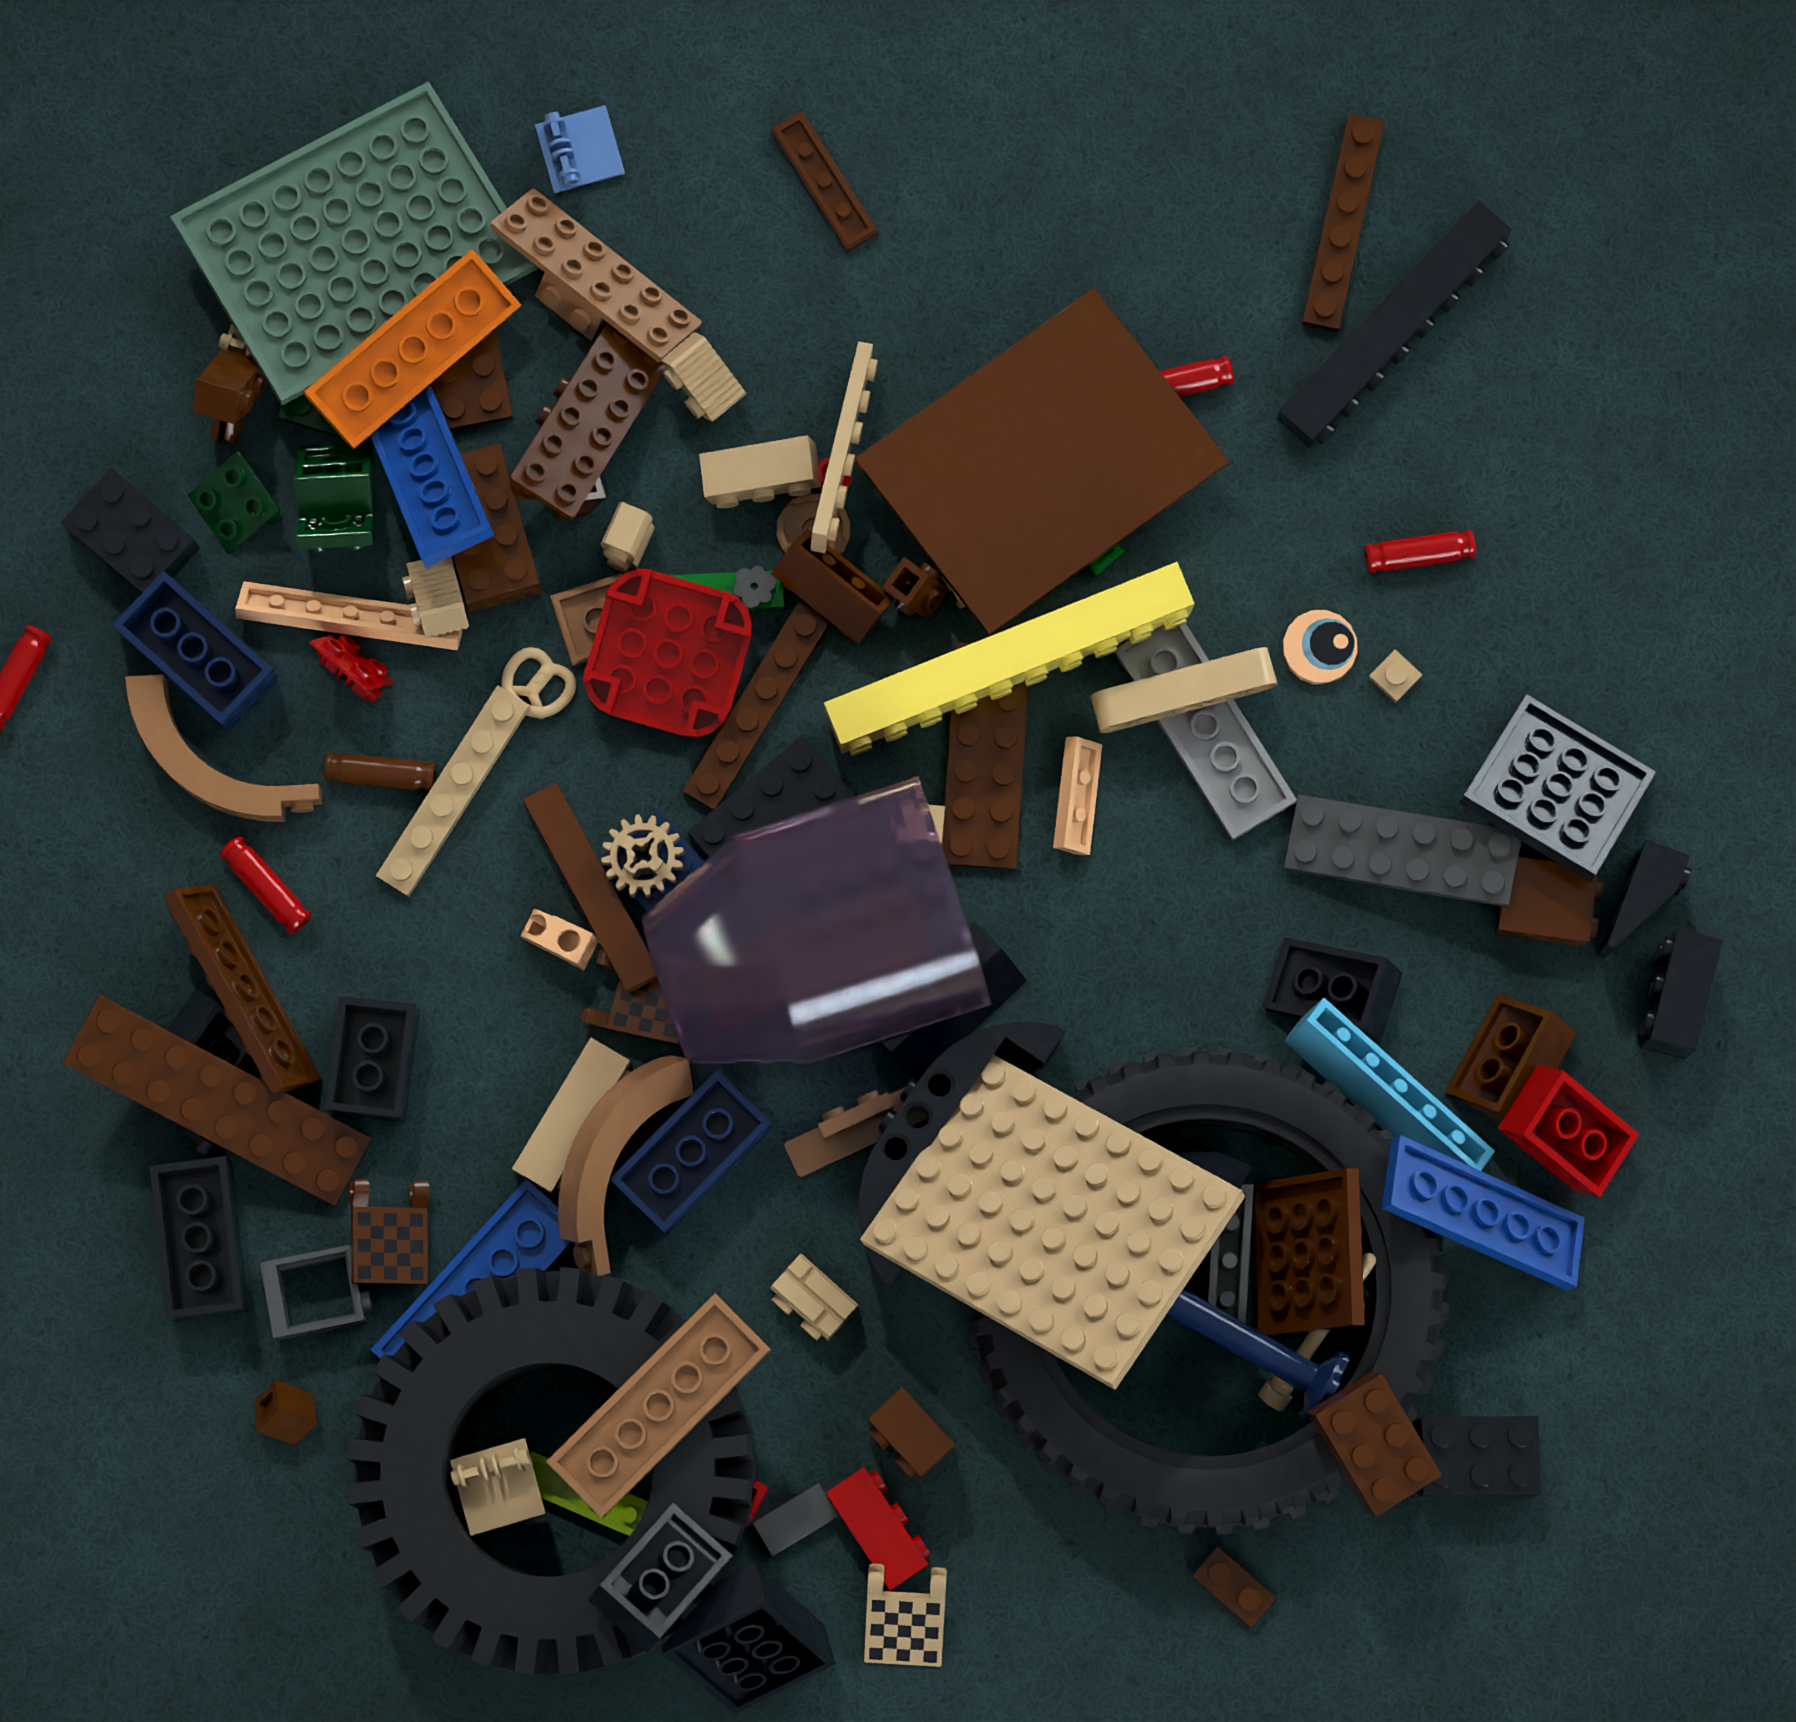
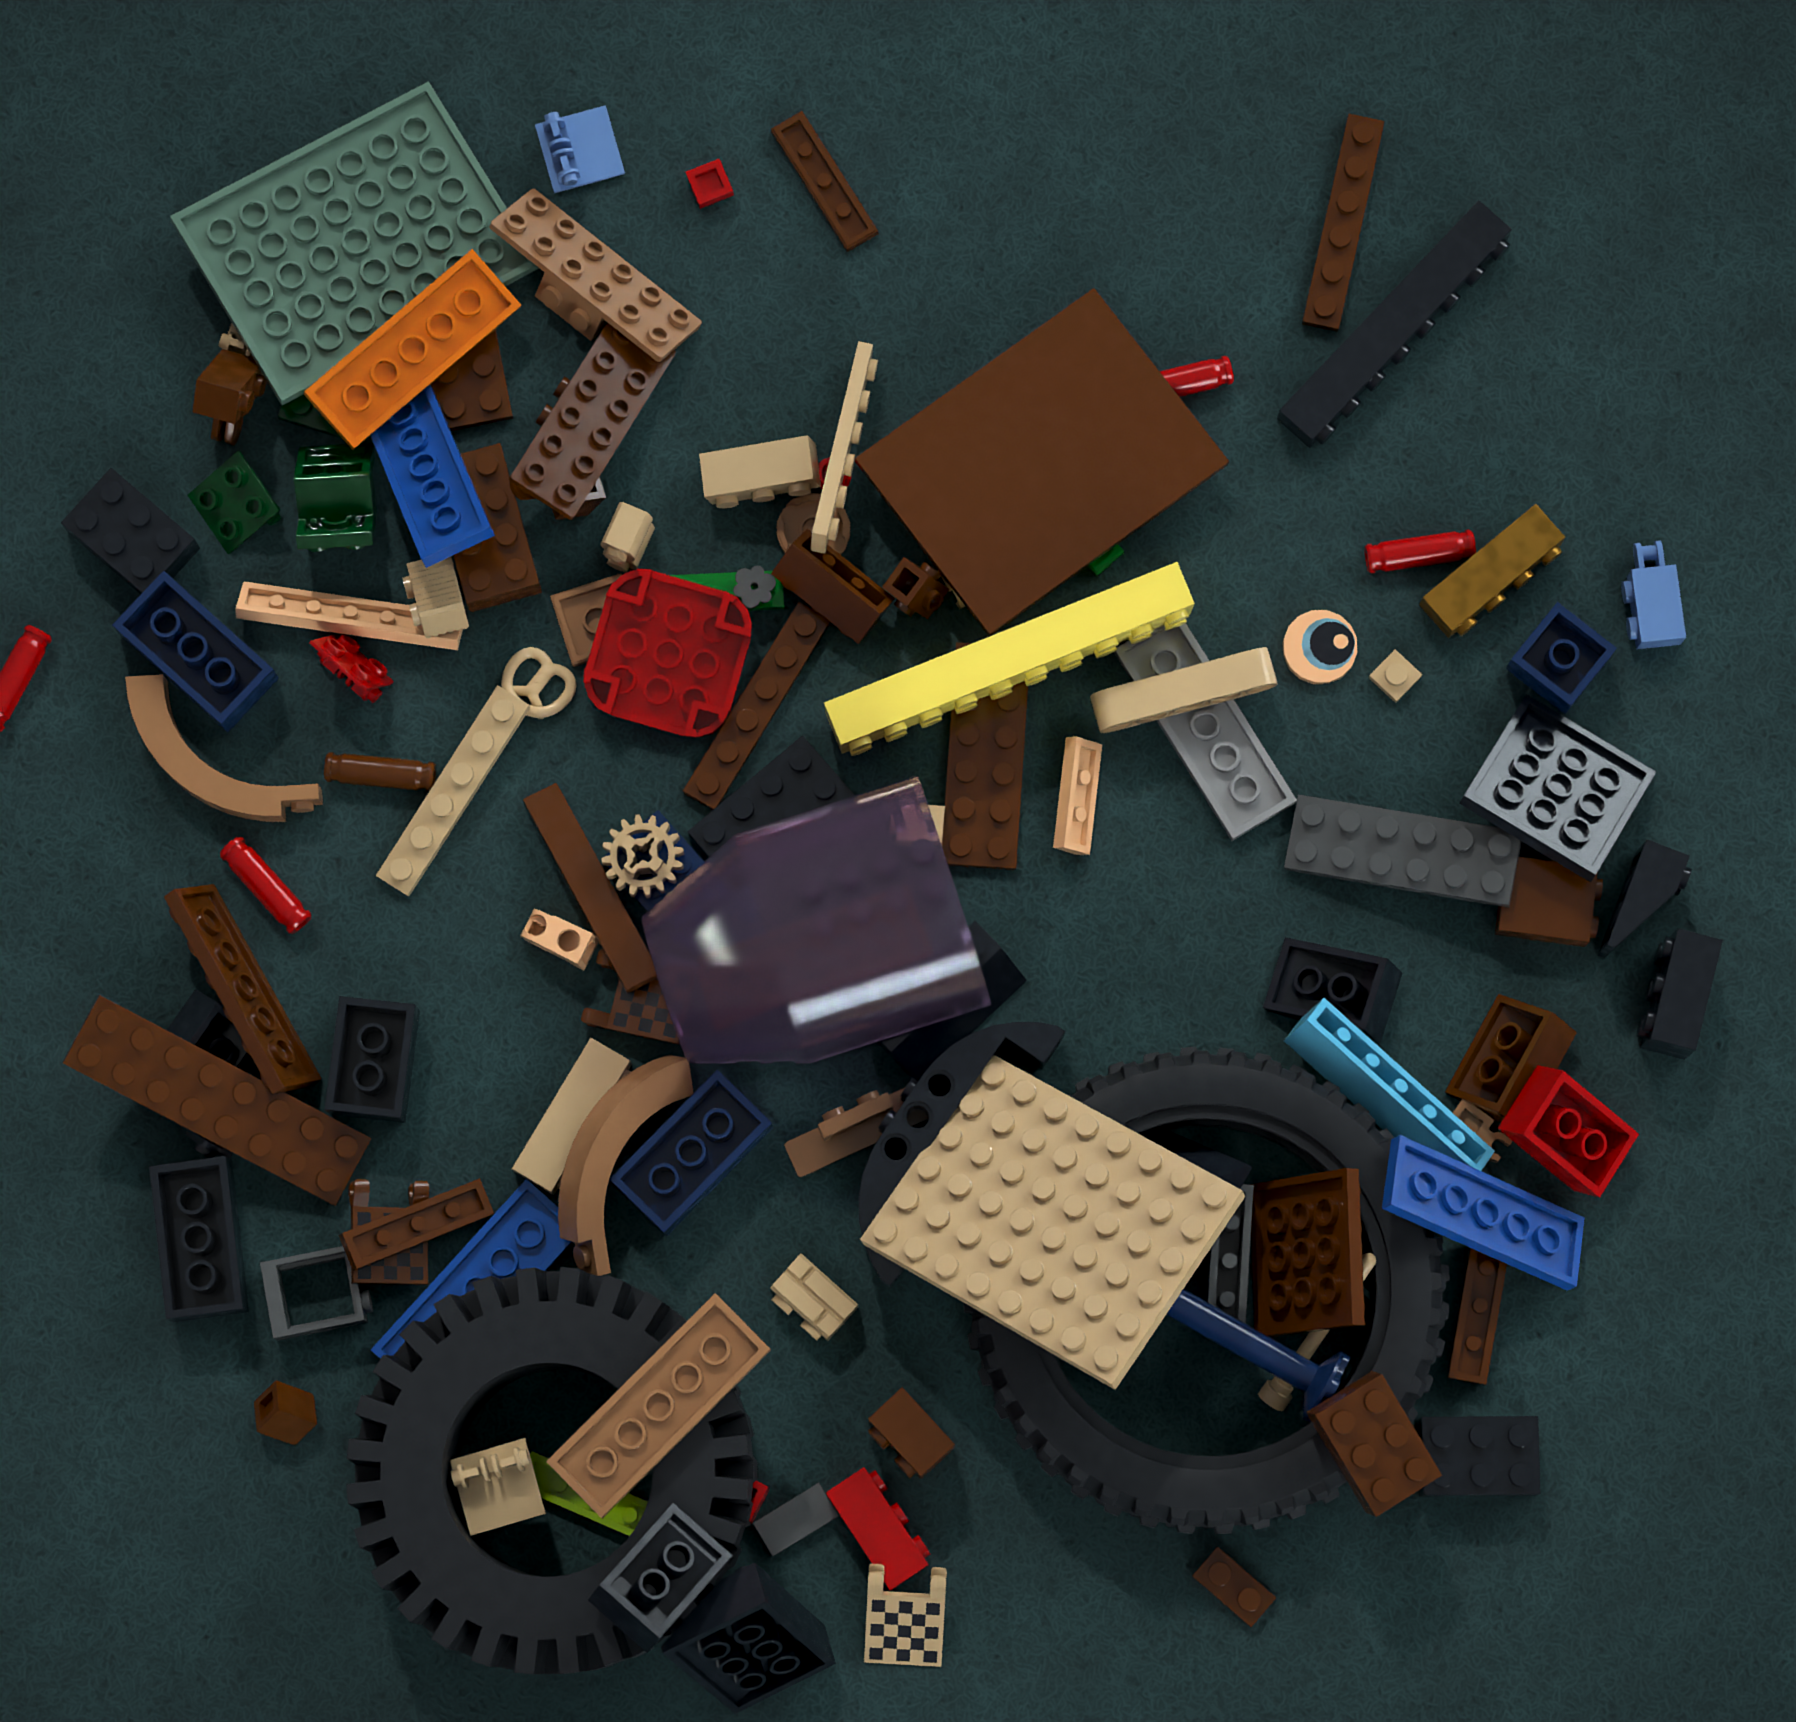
(416, 1224): none -> reddish brown plate
(702, 377): tan brick -> none
(709, 183): none -> red plate
(1476, 1318): none -> reddish brown plate
(1480, 1123): none -> medium nougat plate
(1492, 571): none -> pearl gold brick
(1561, 658): none -> dark blue brick
(1653, 600): none -> medium blue brick

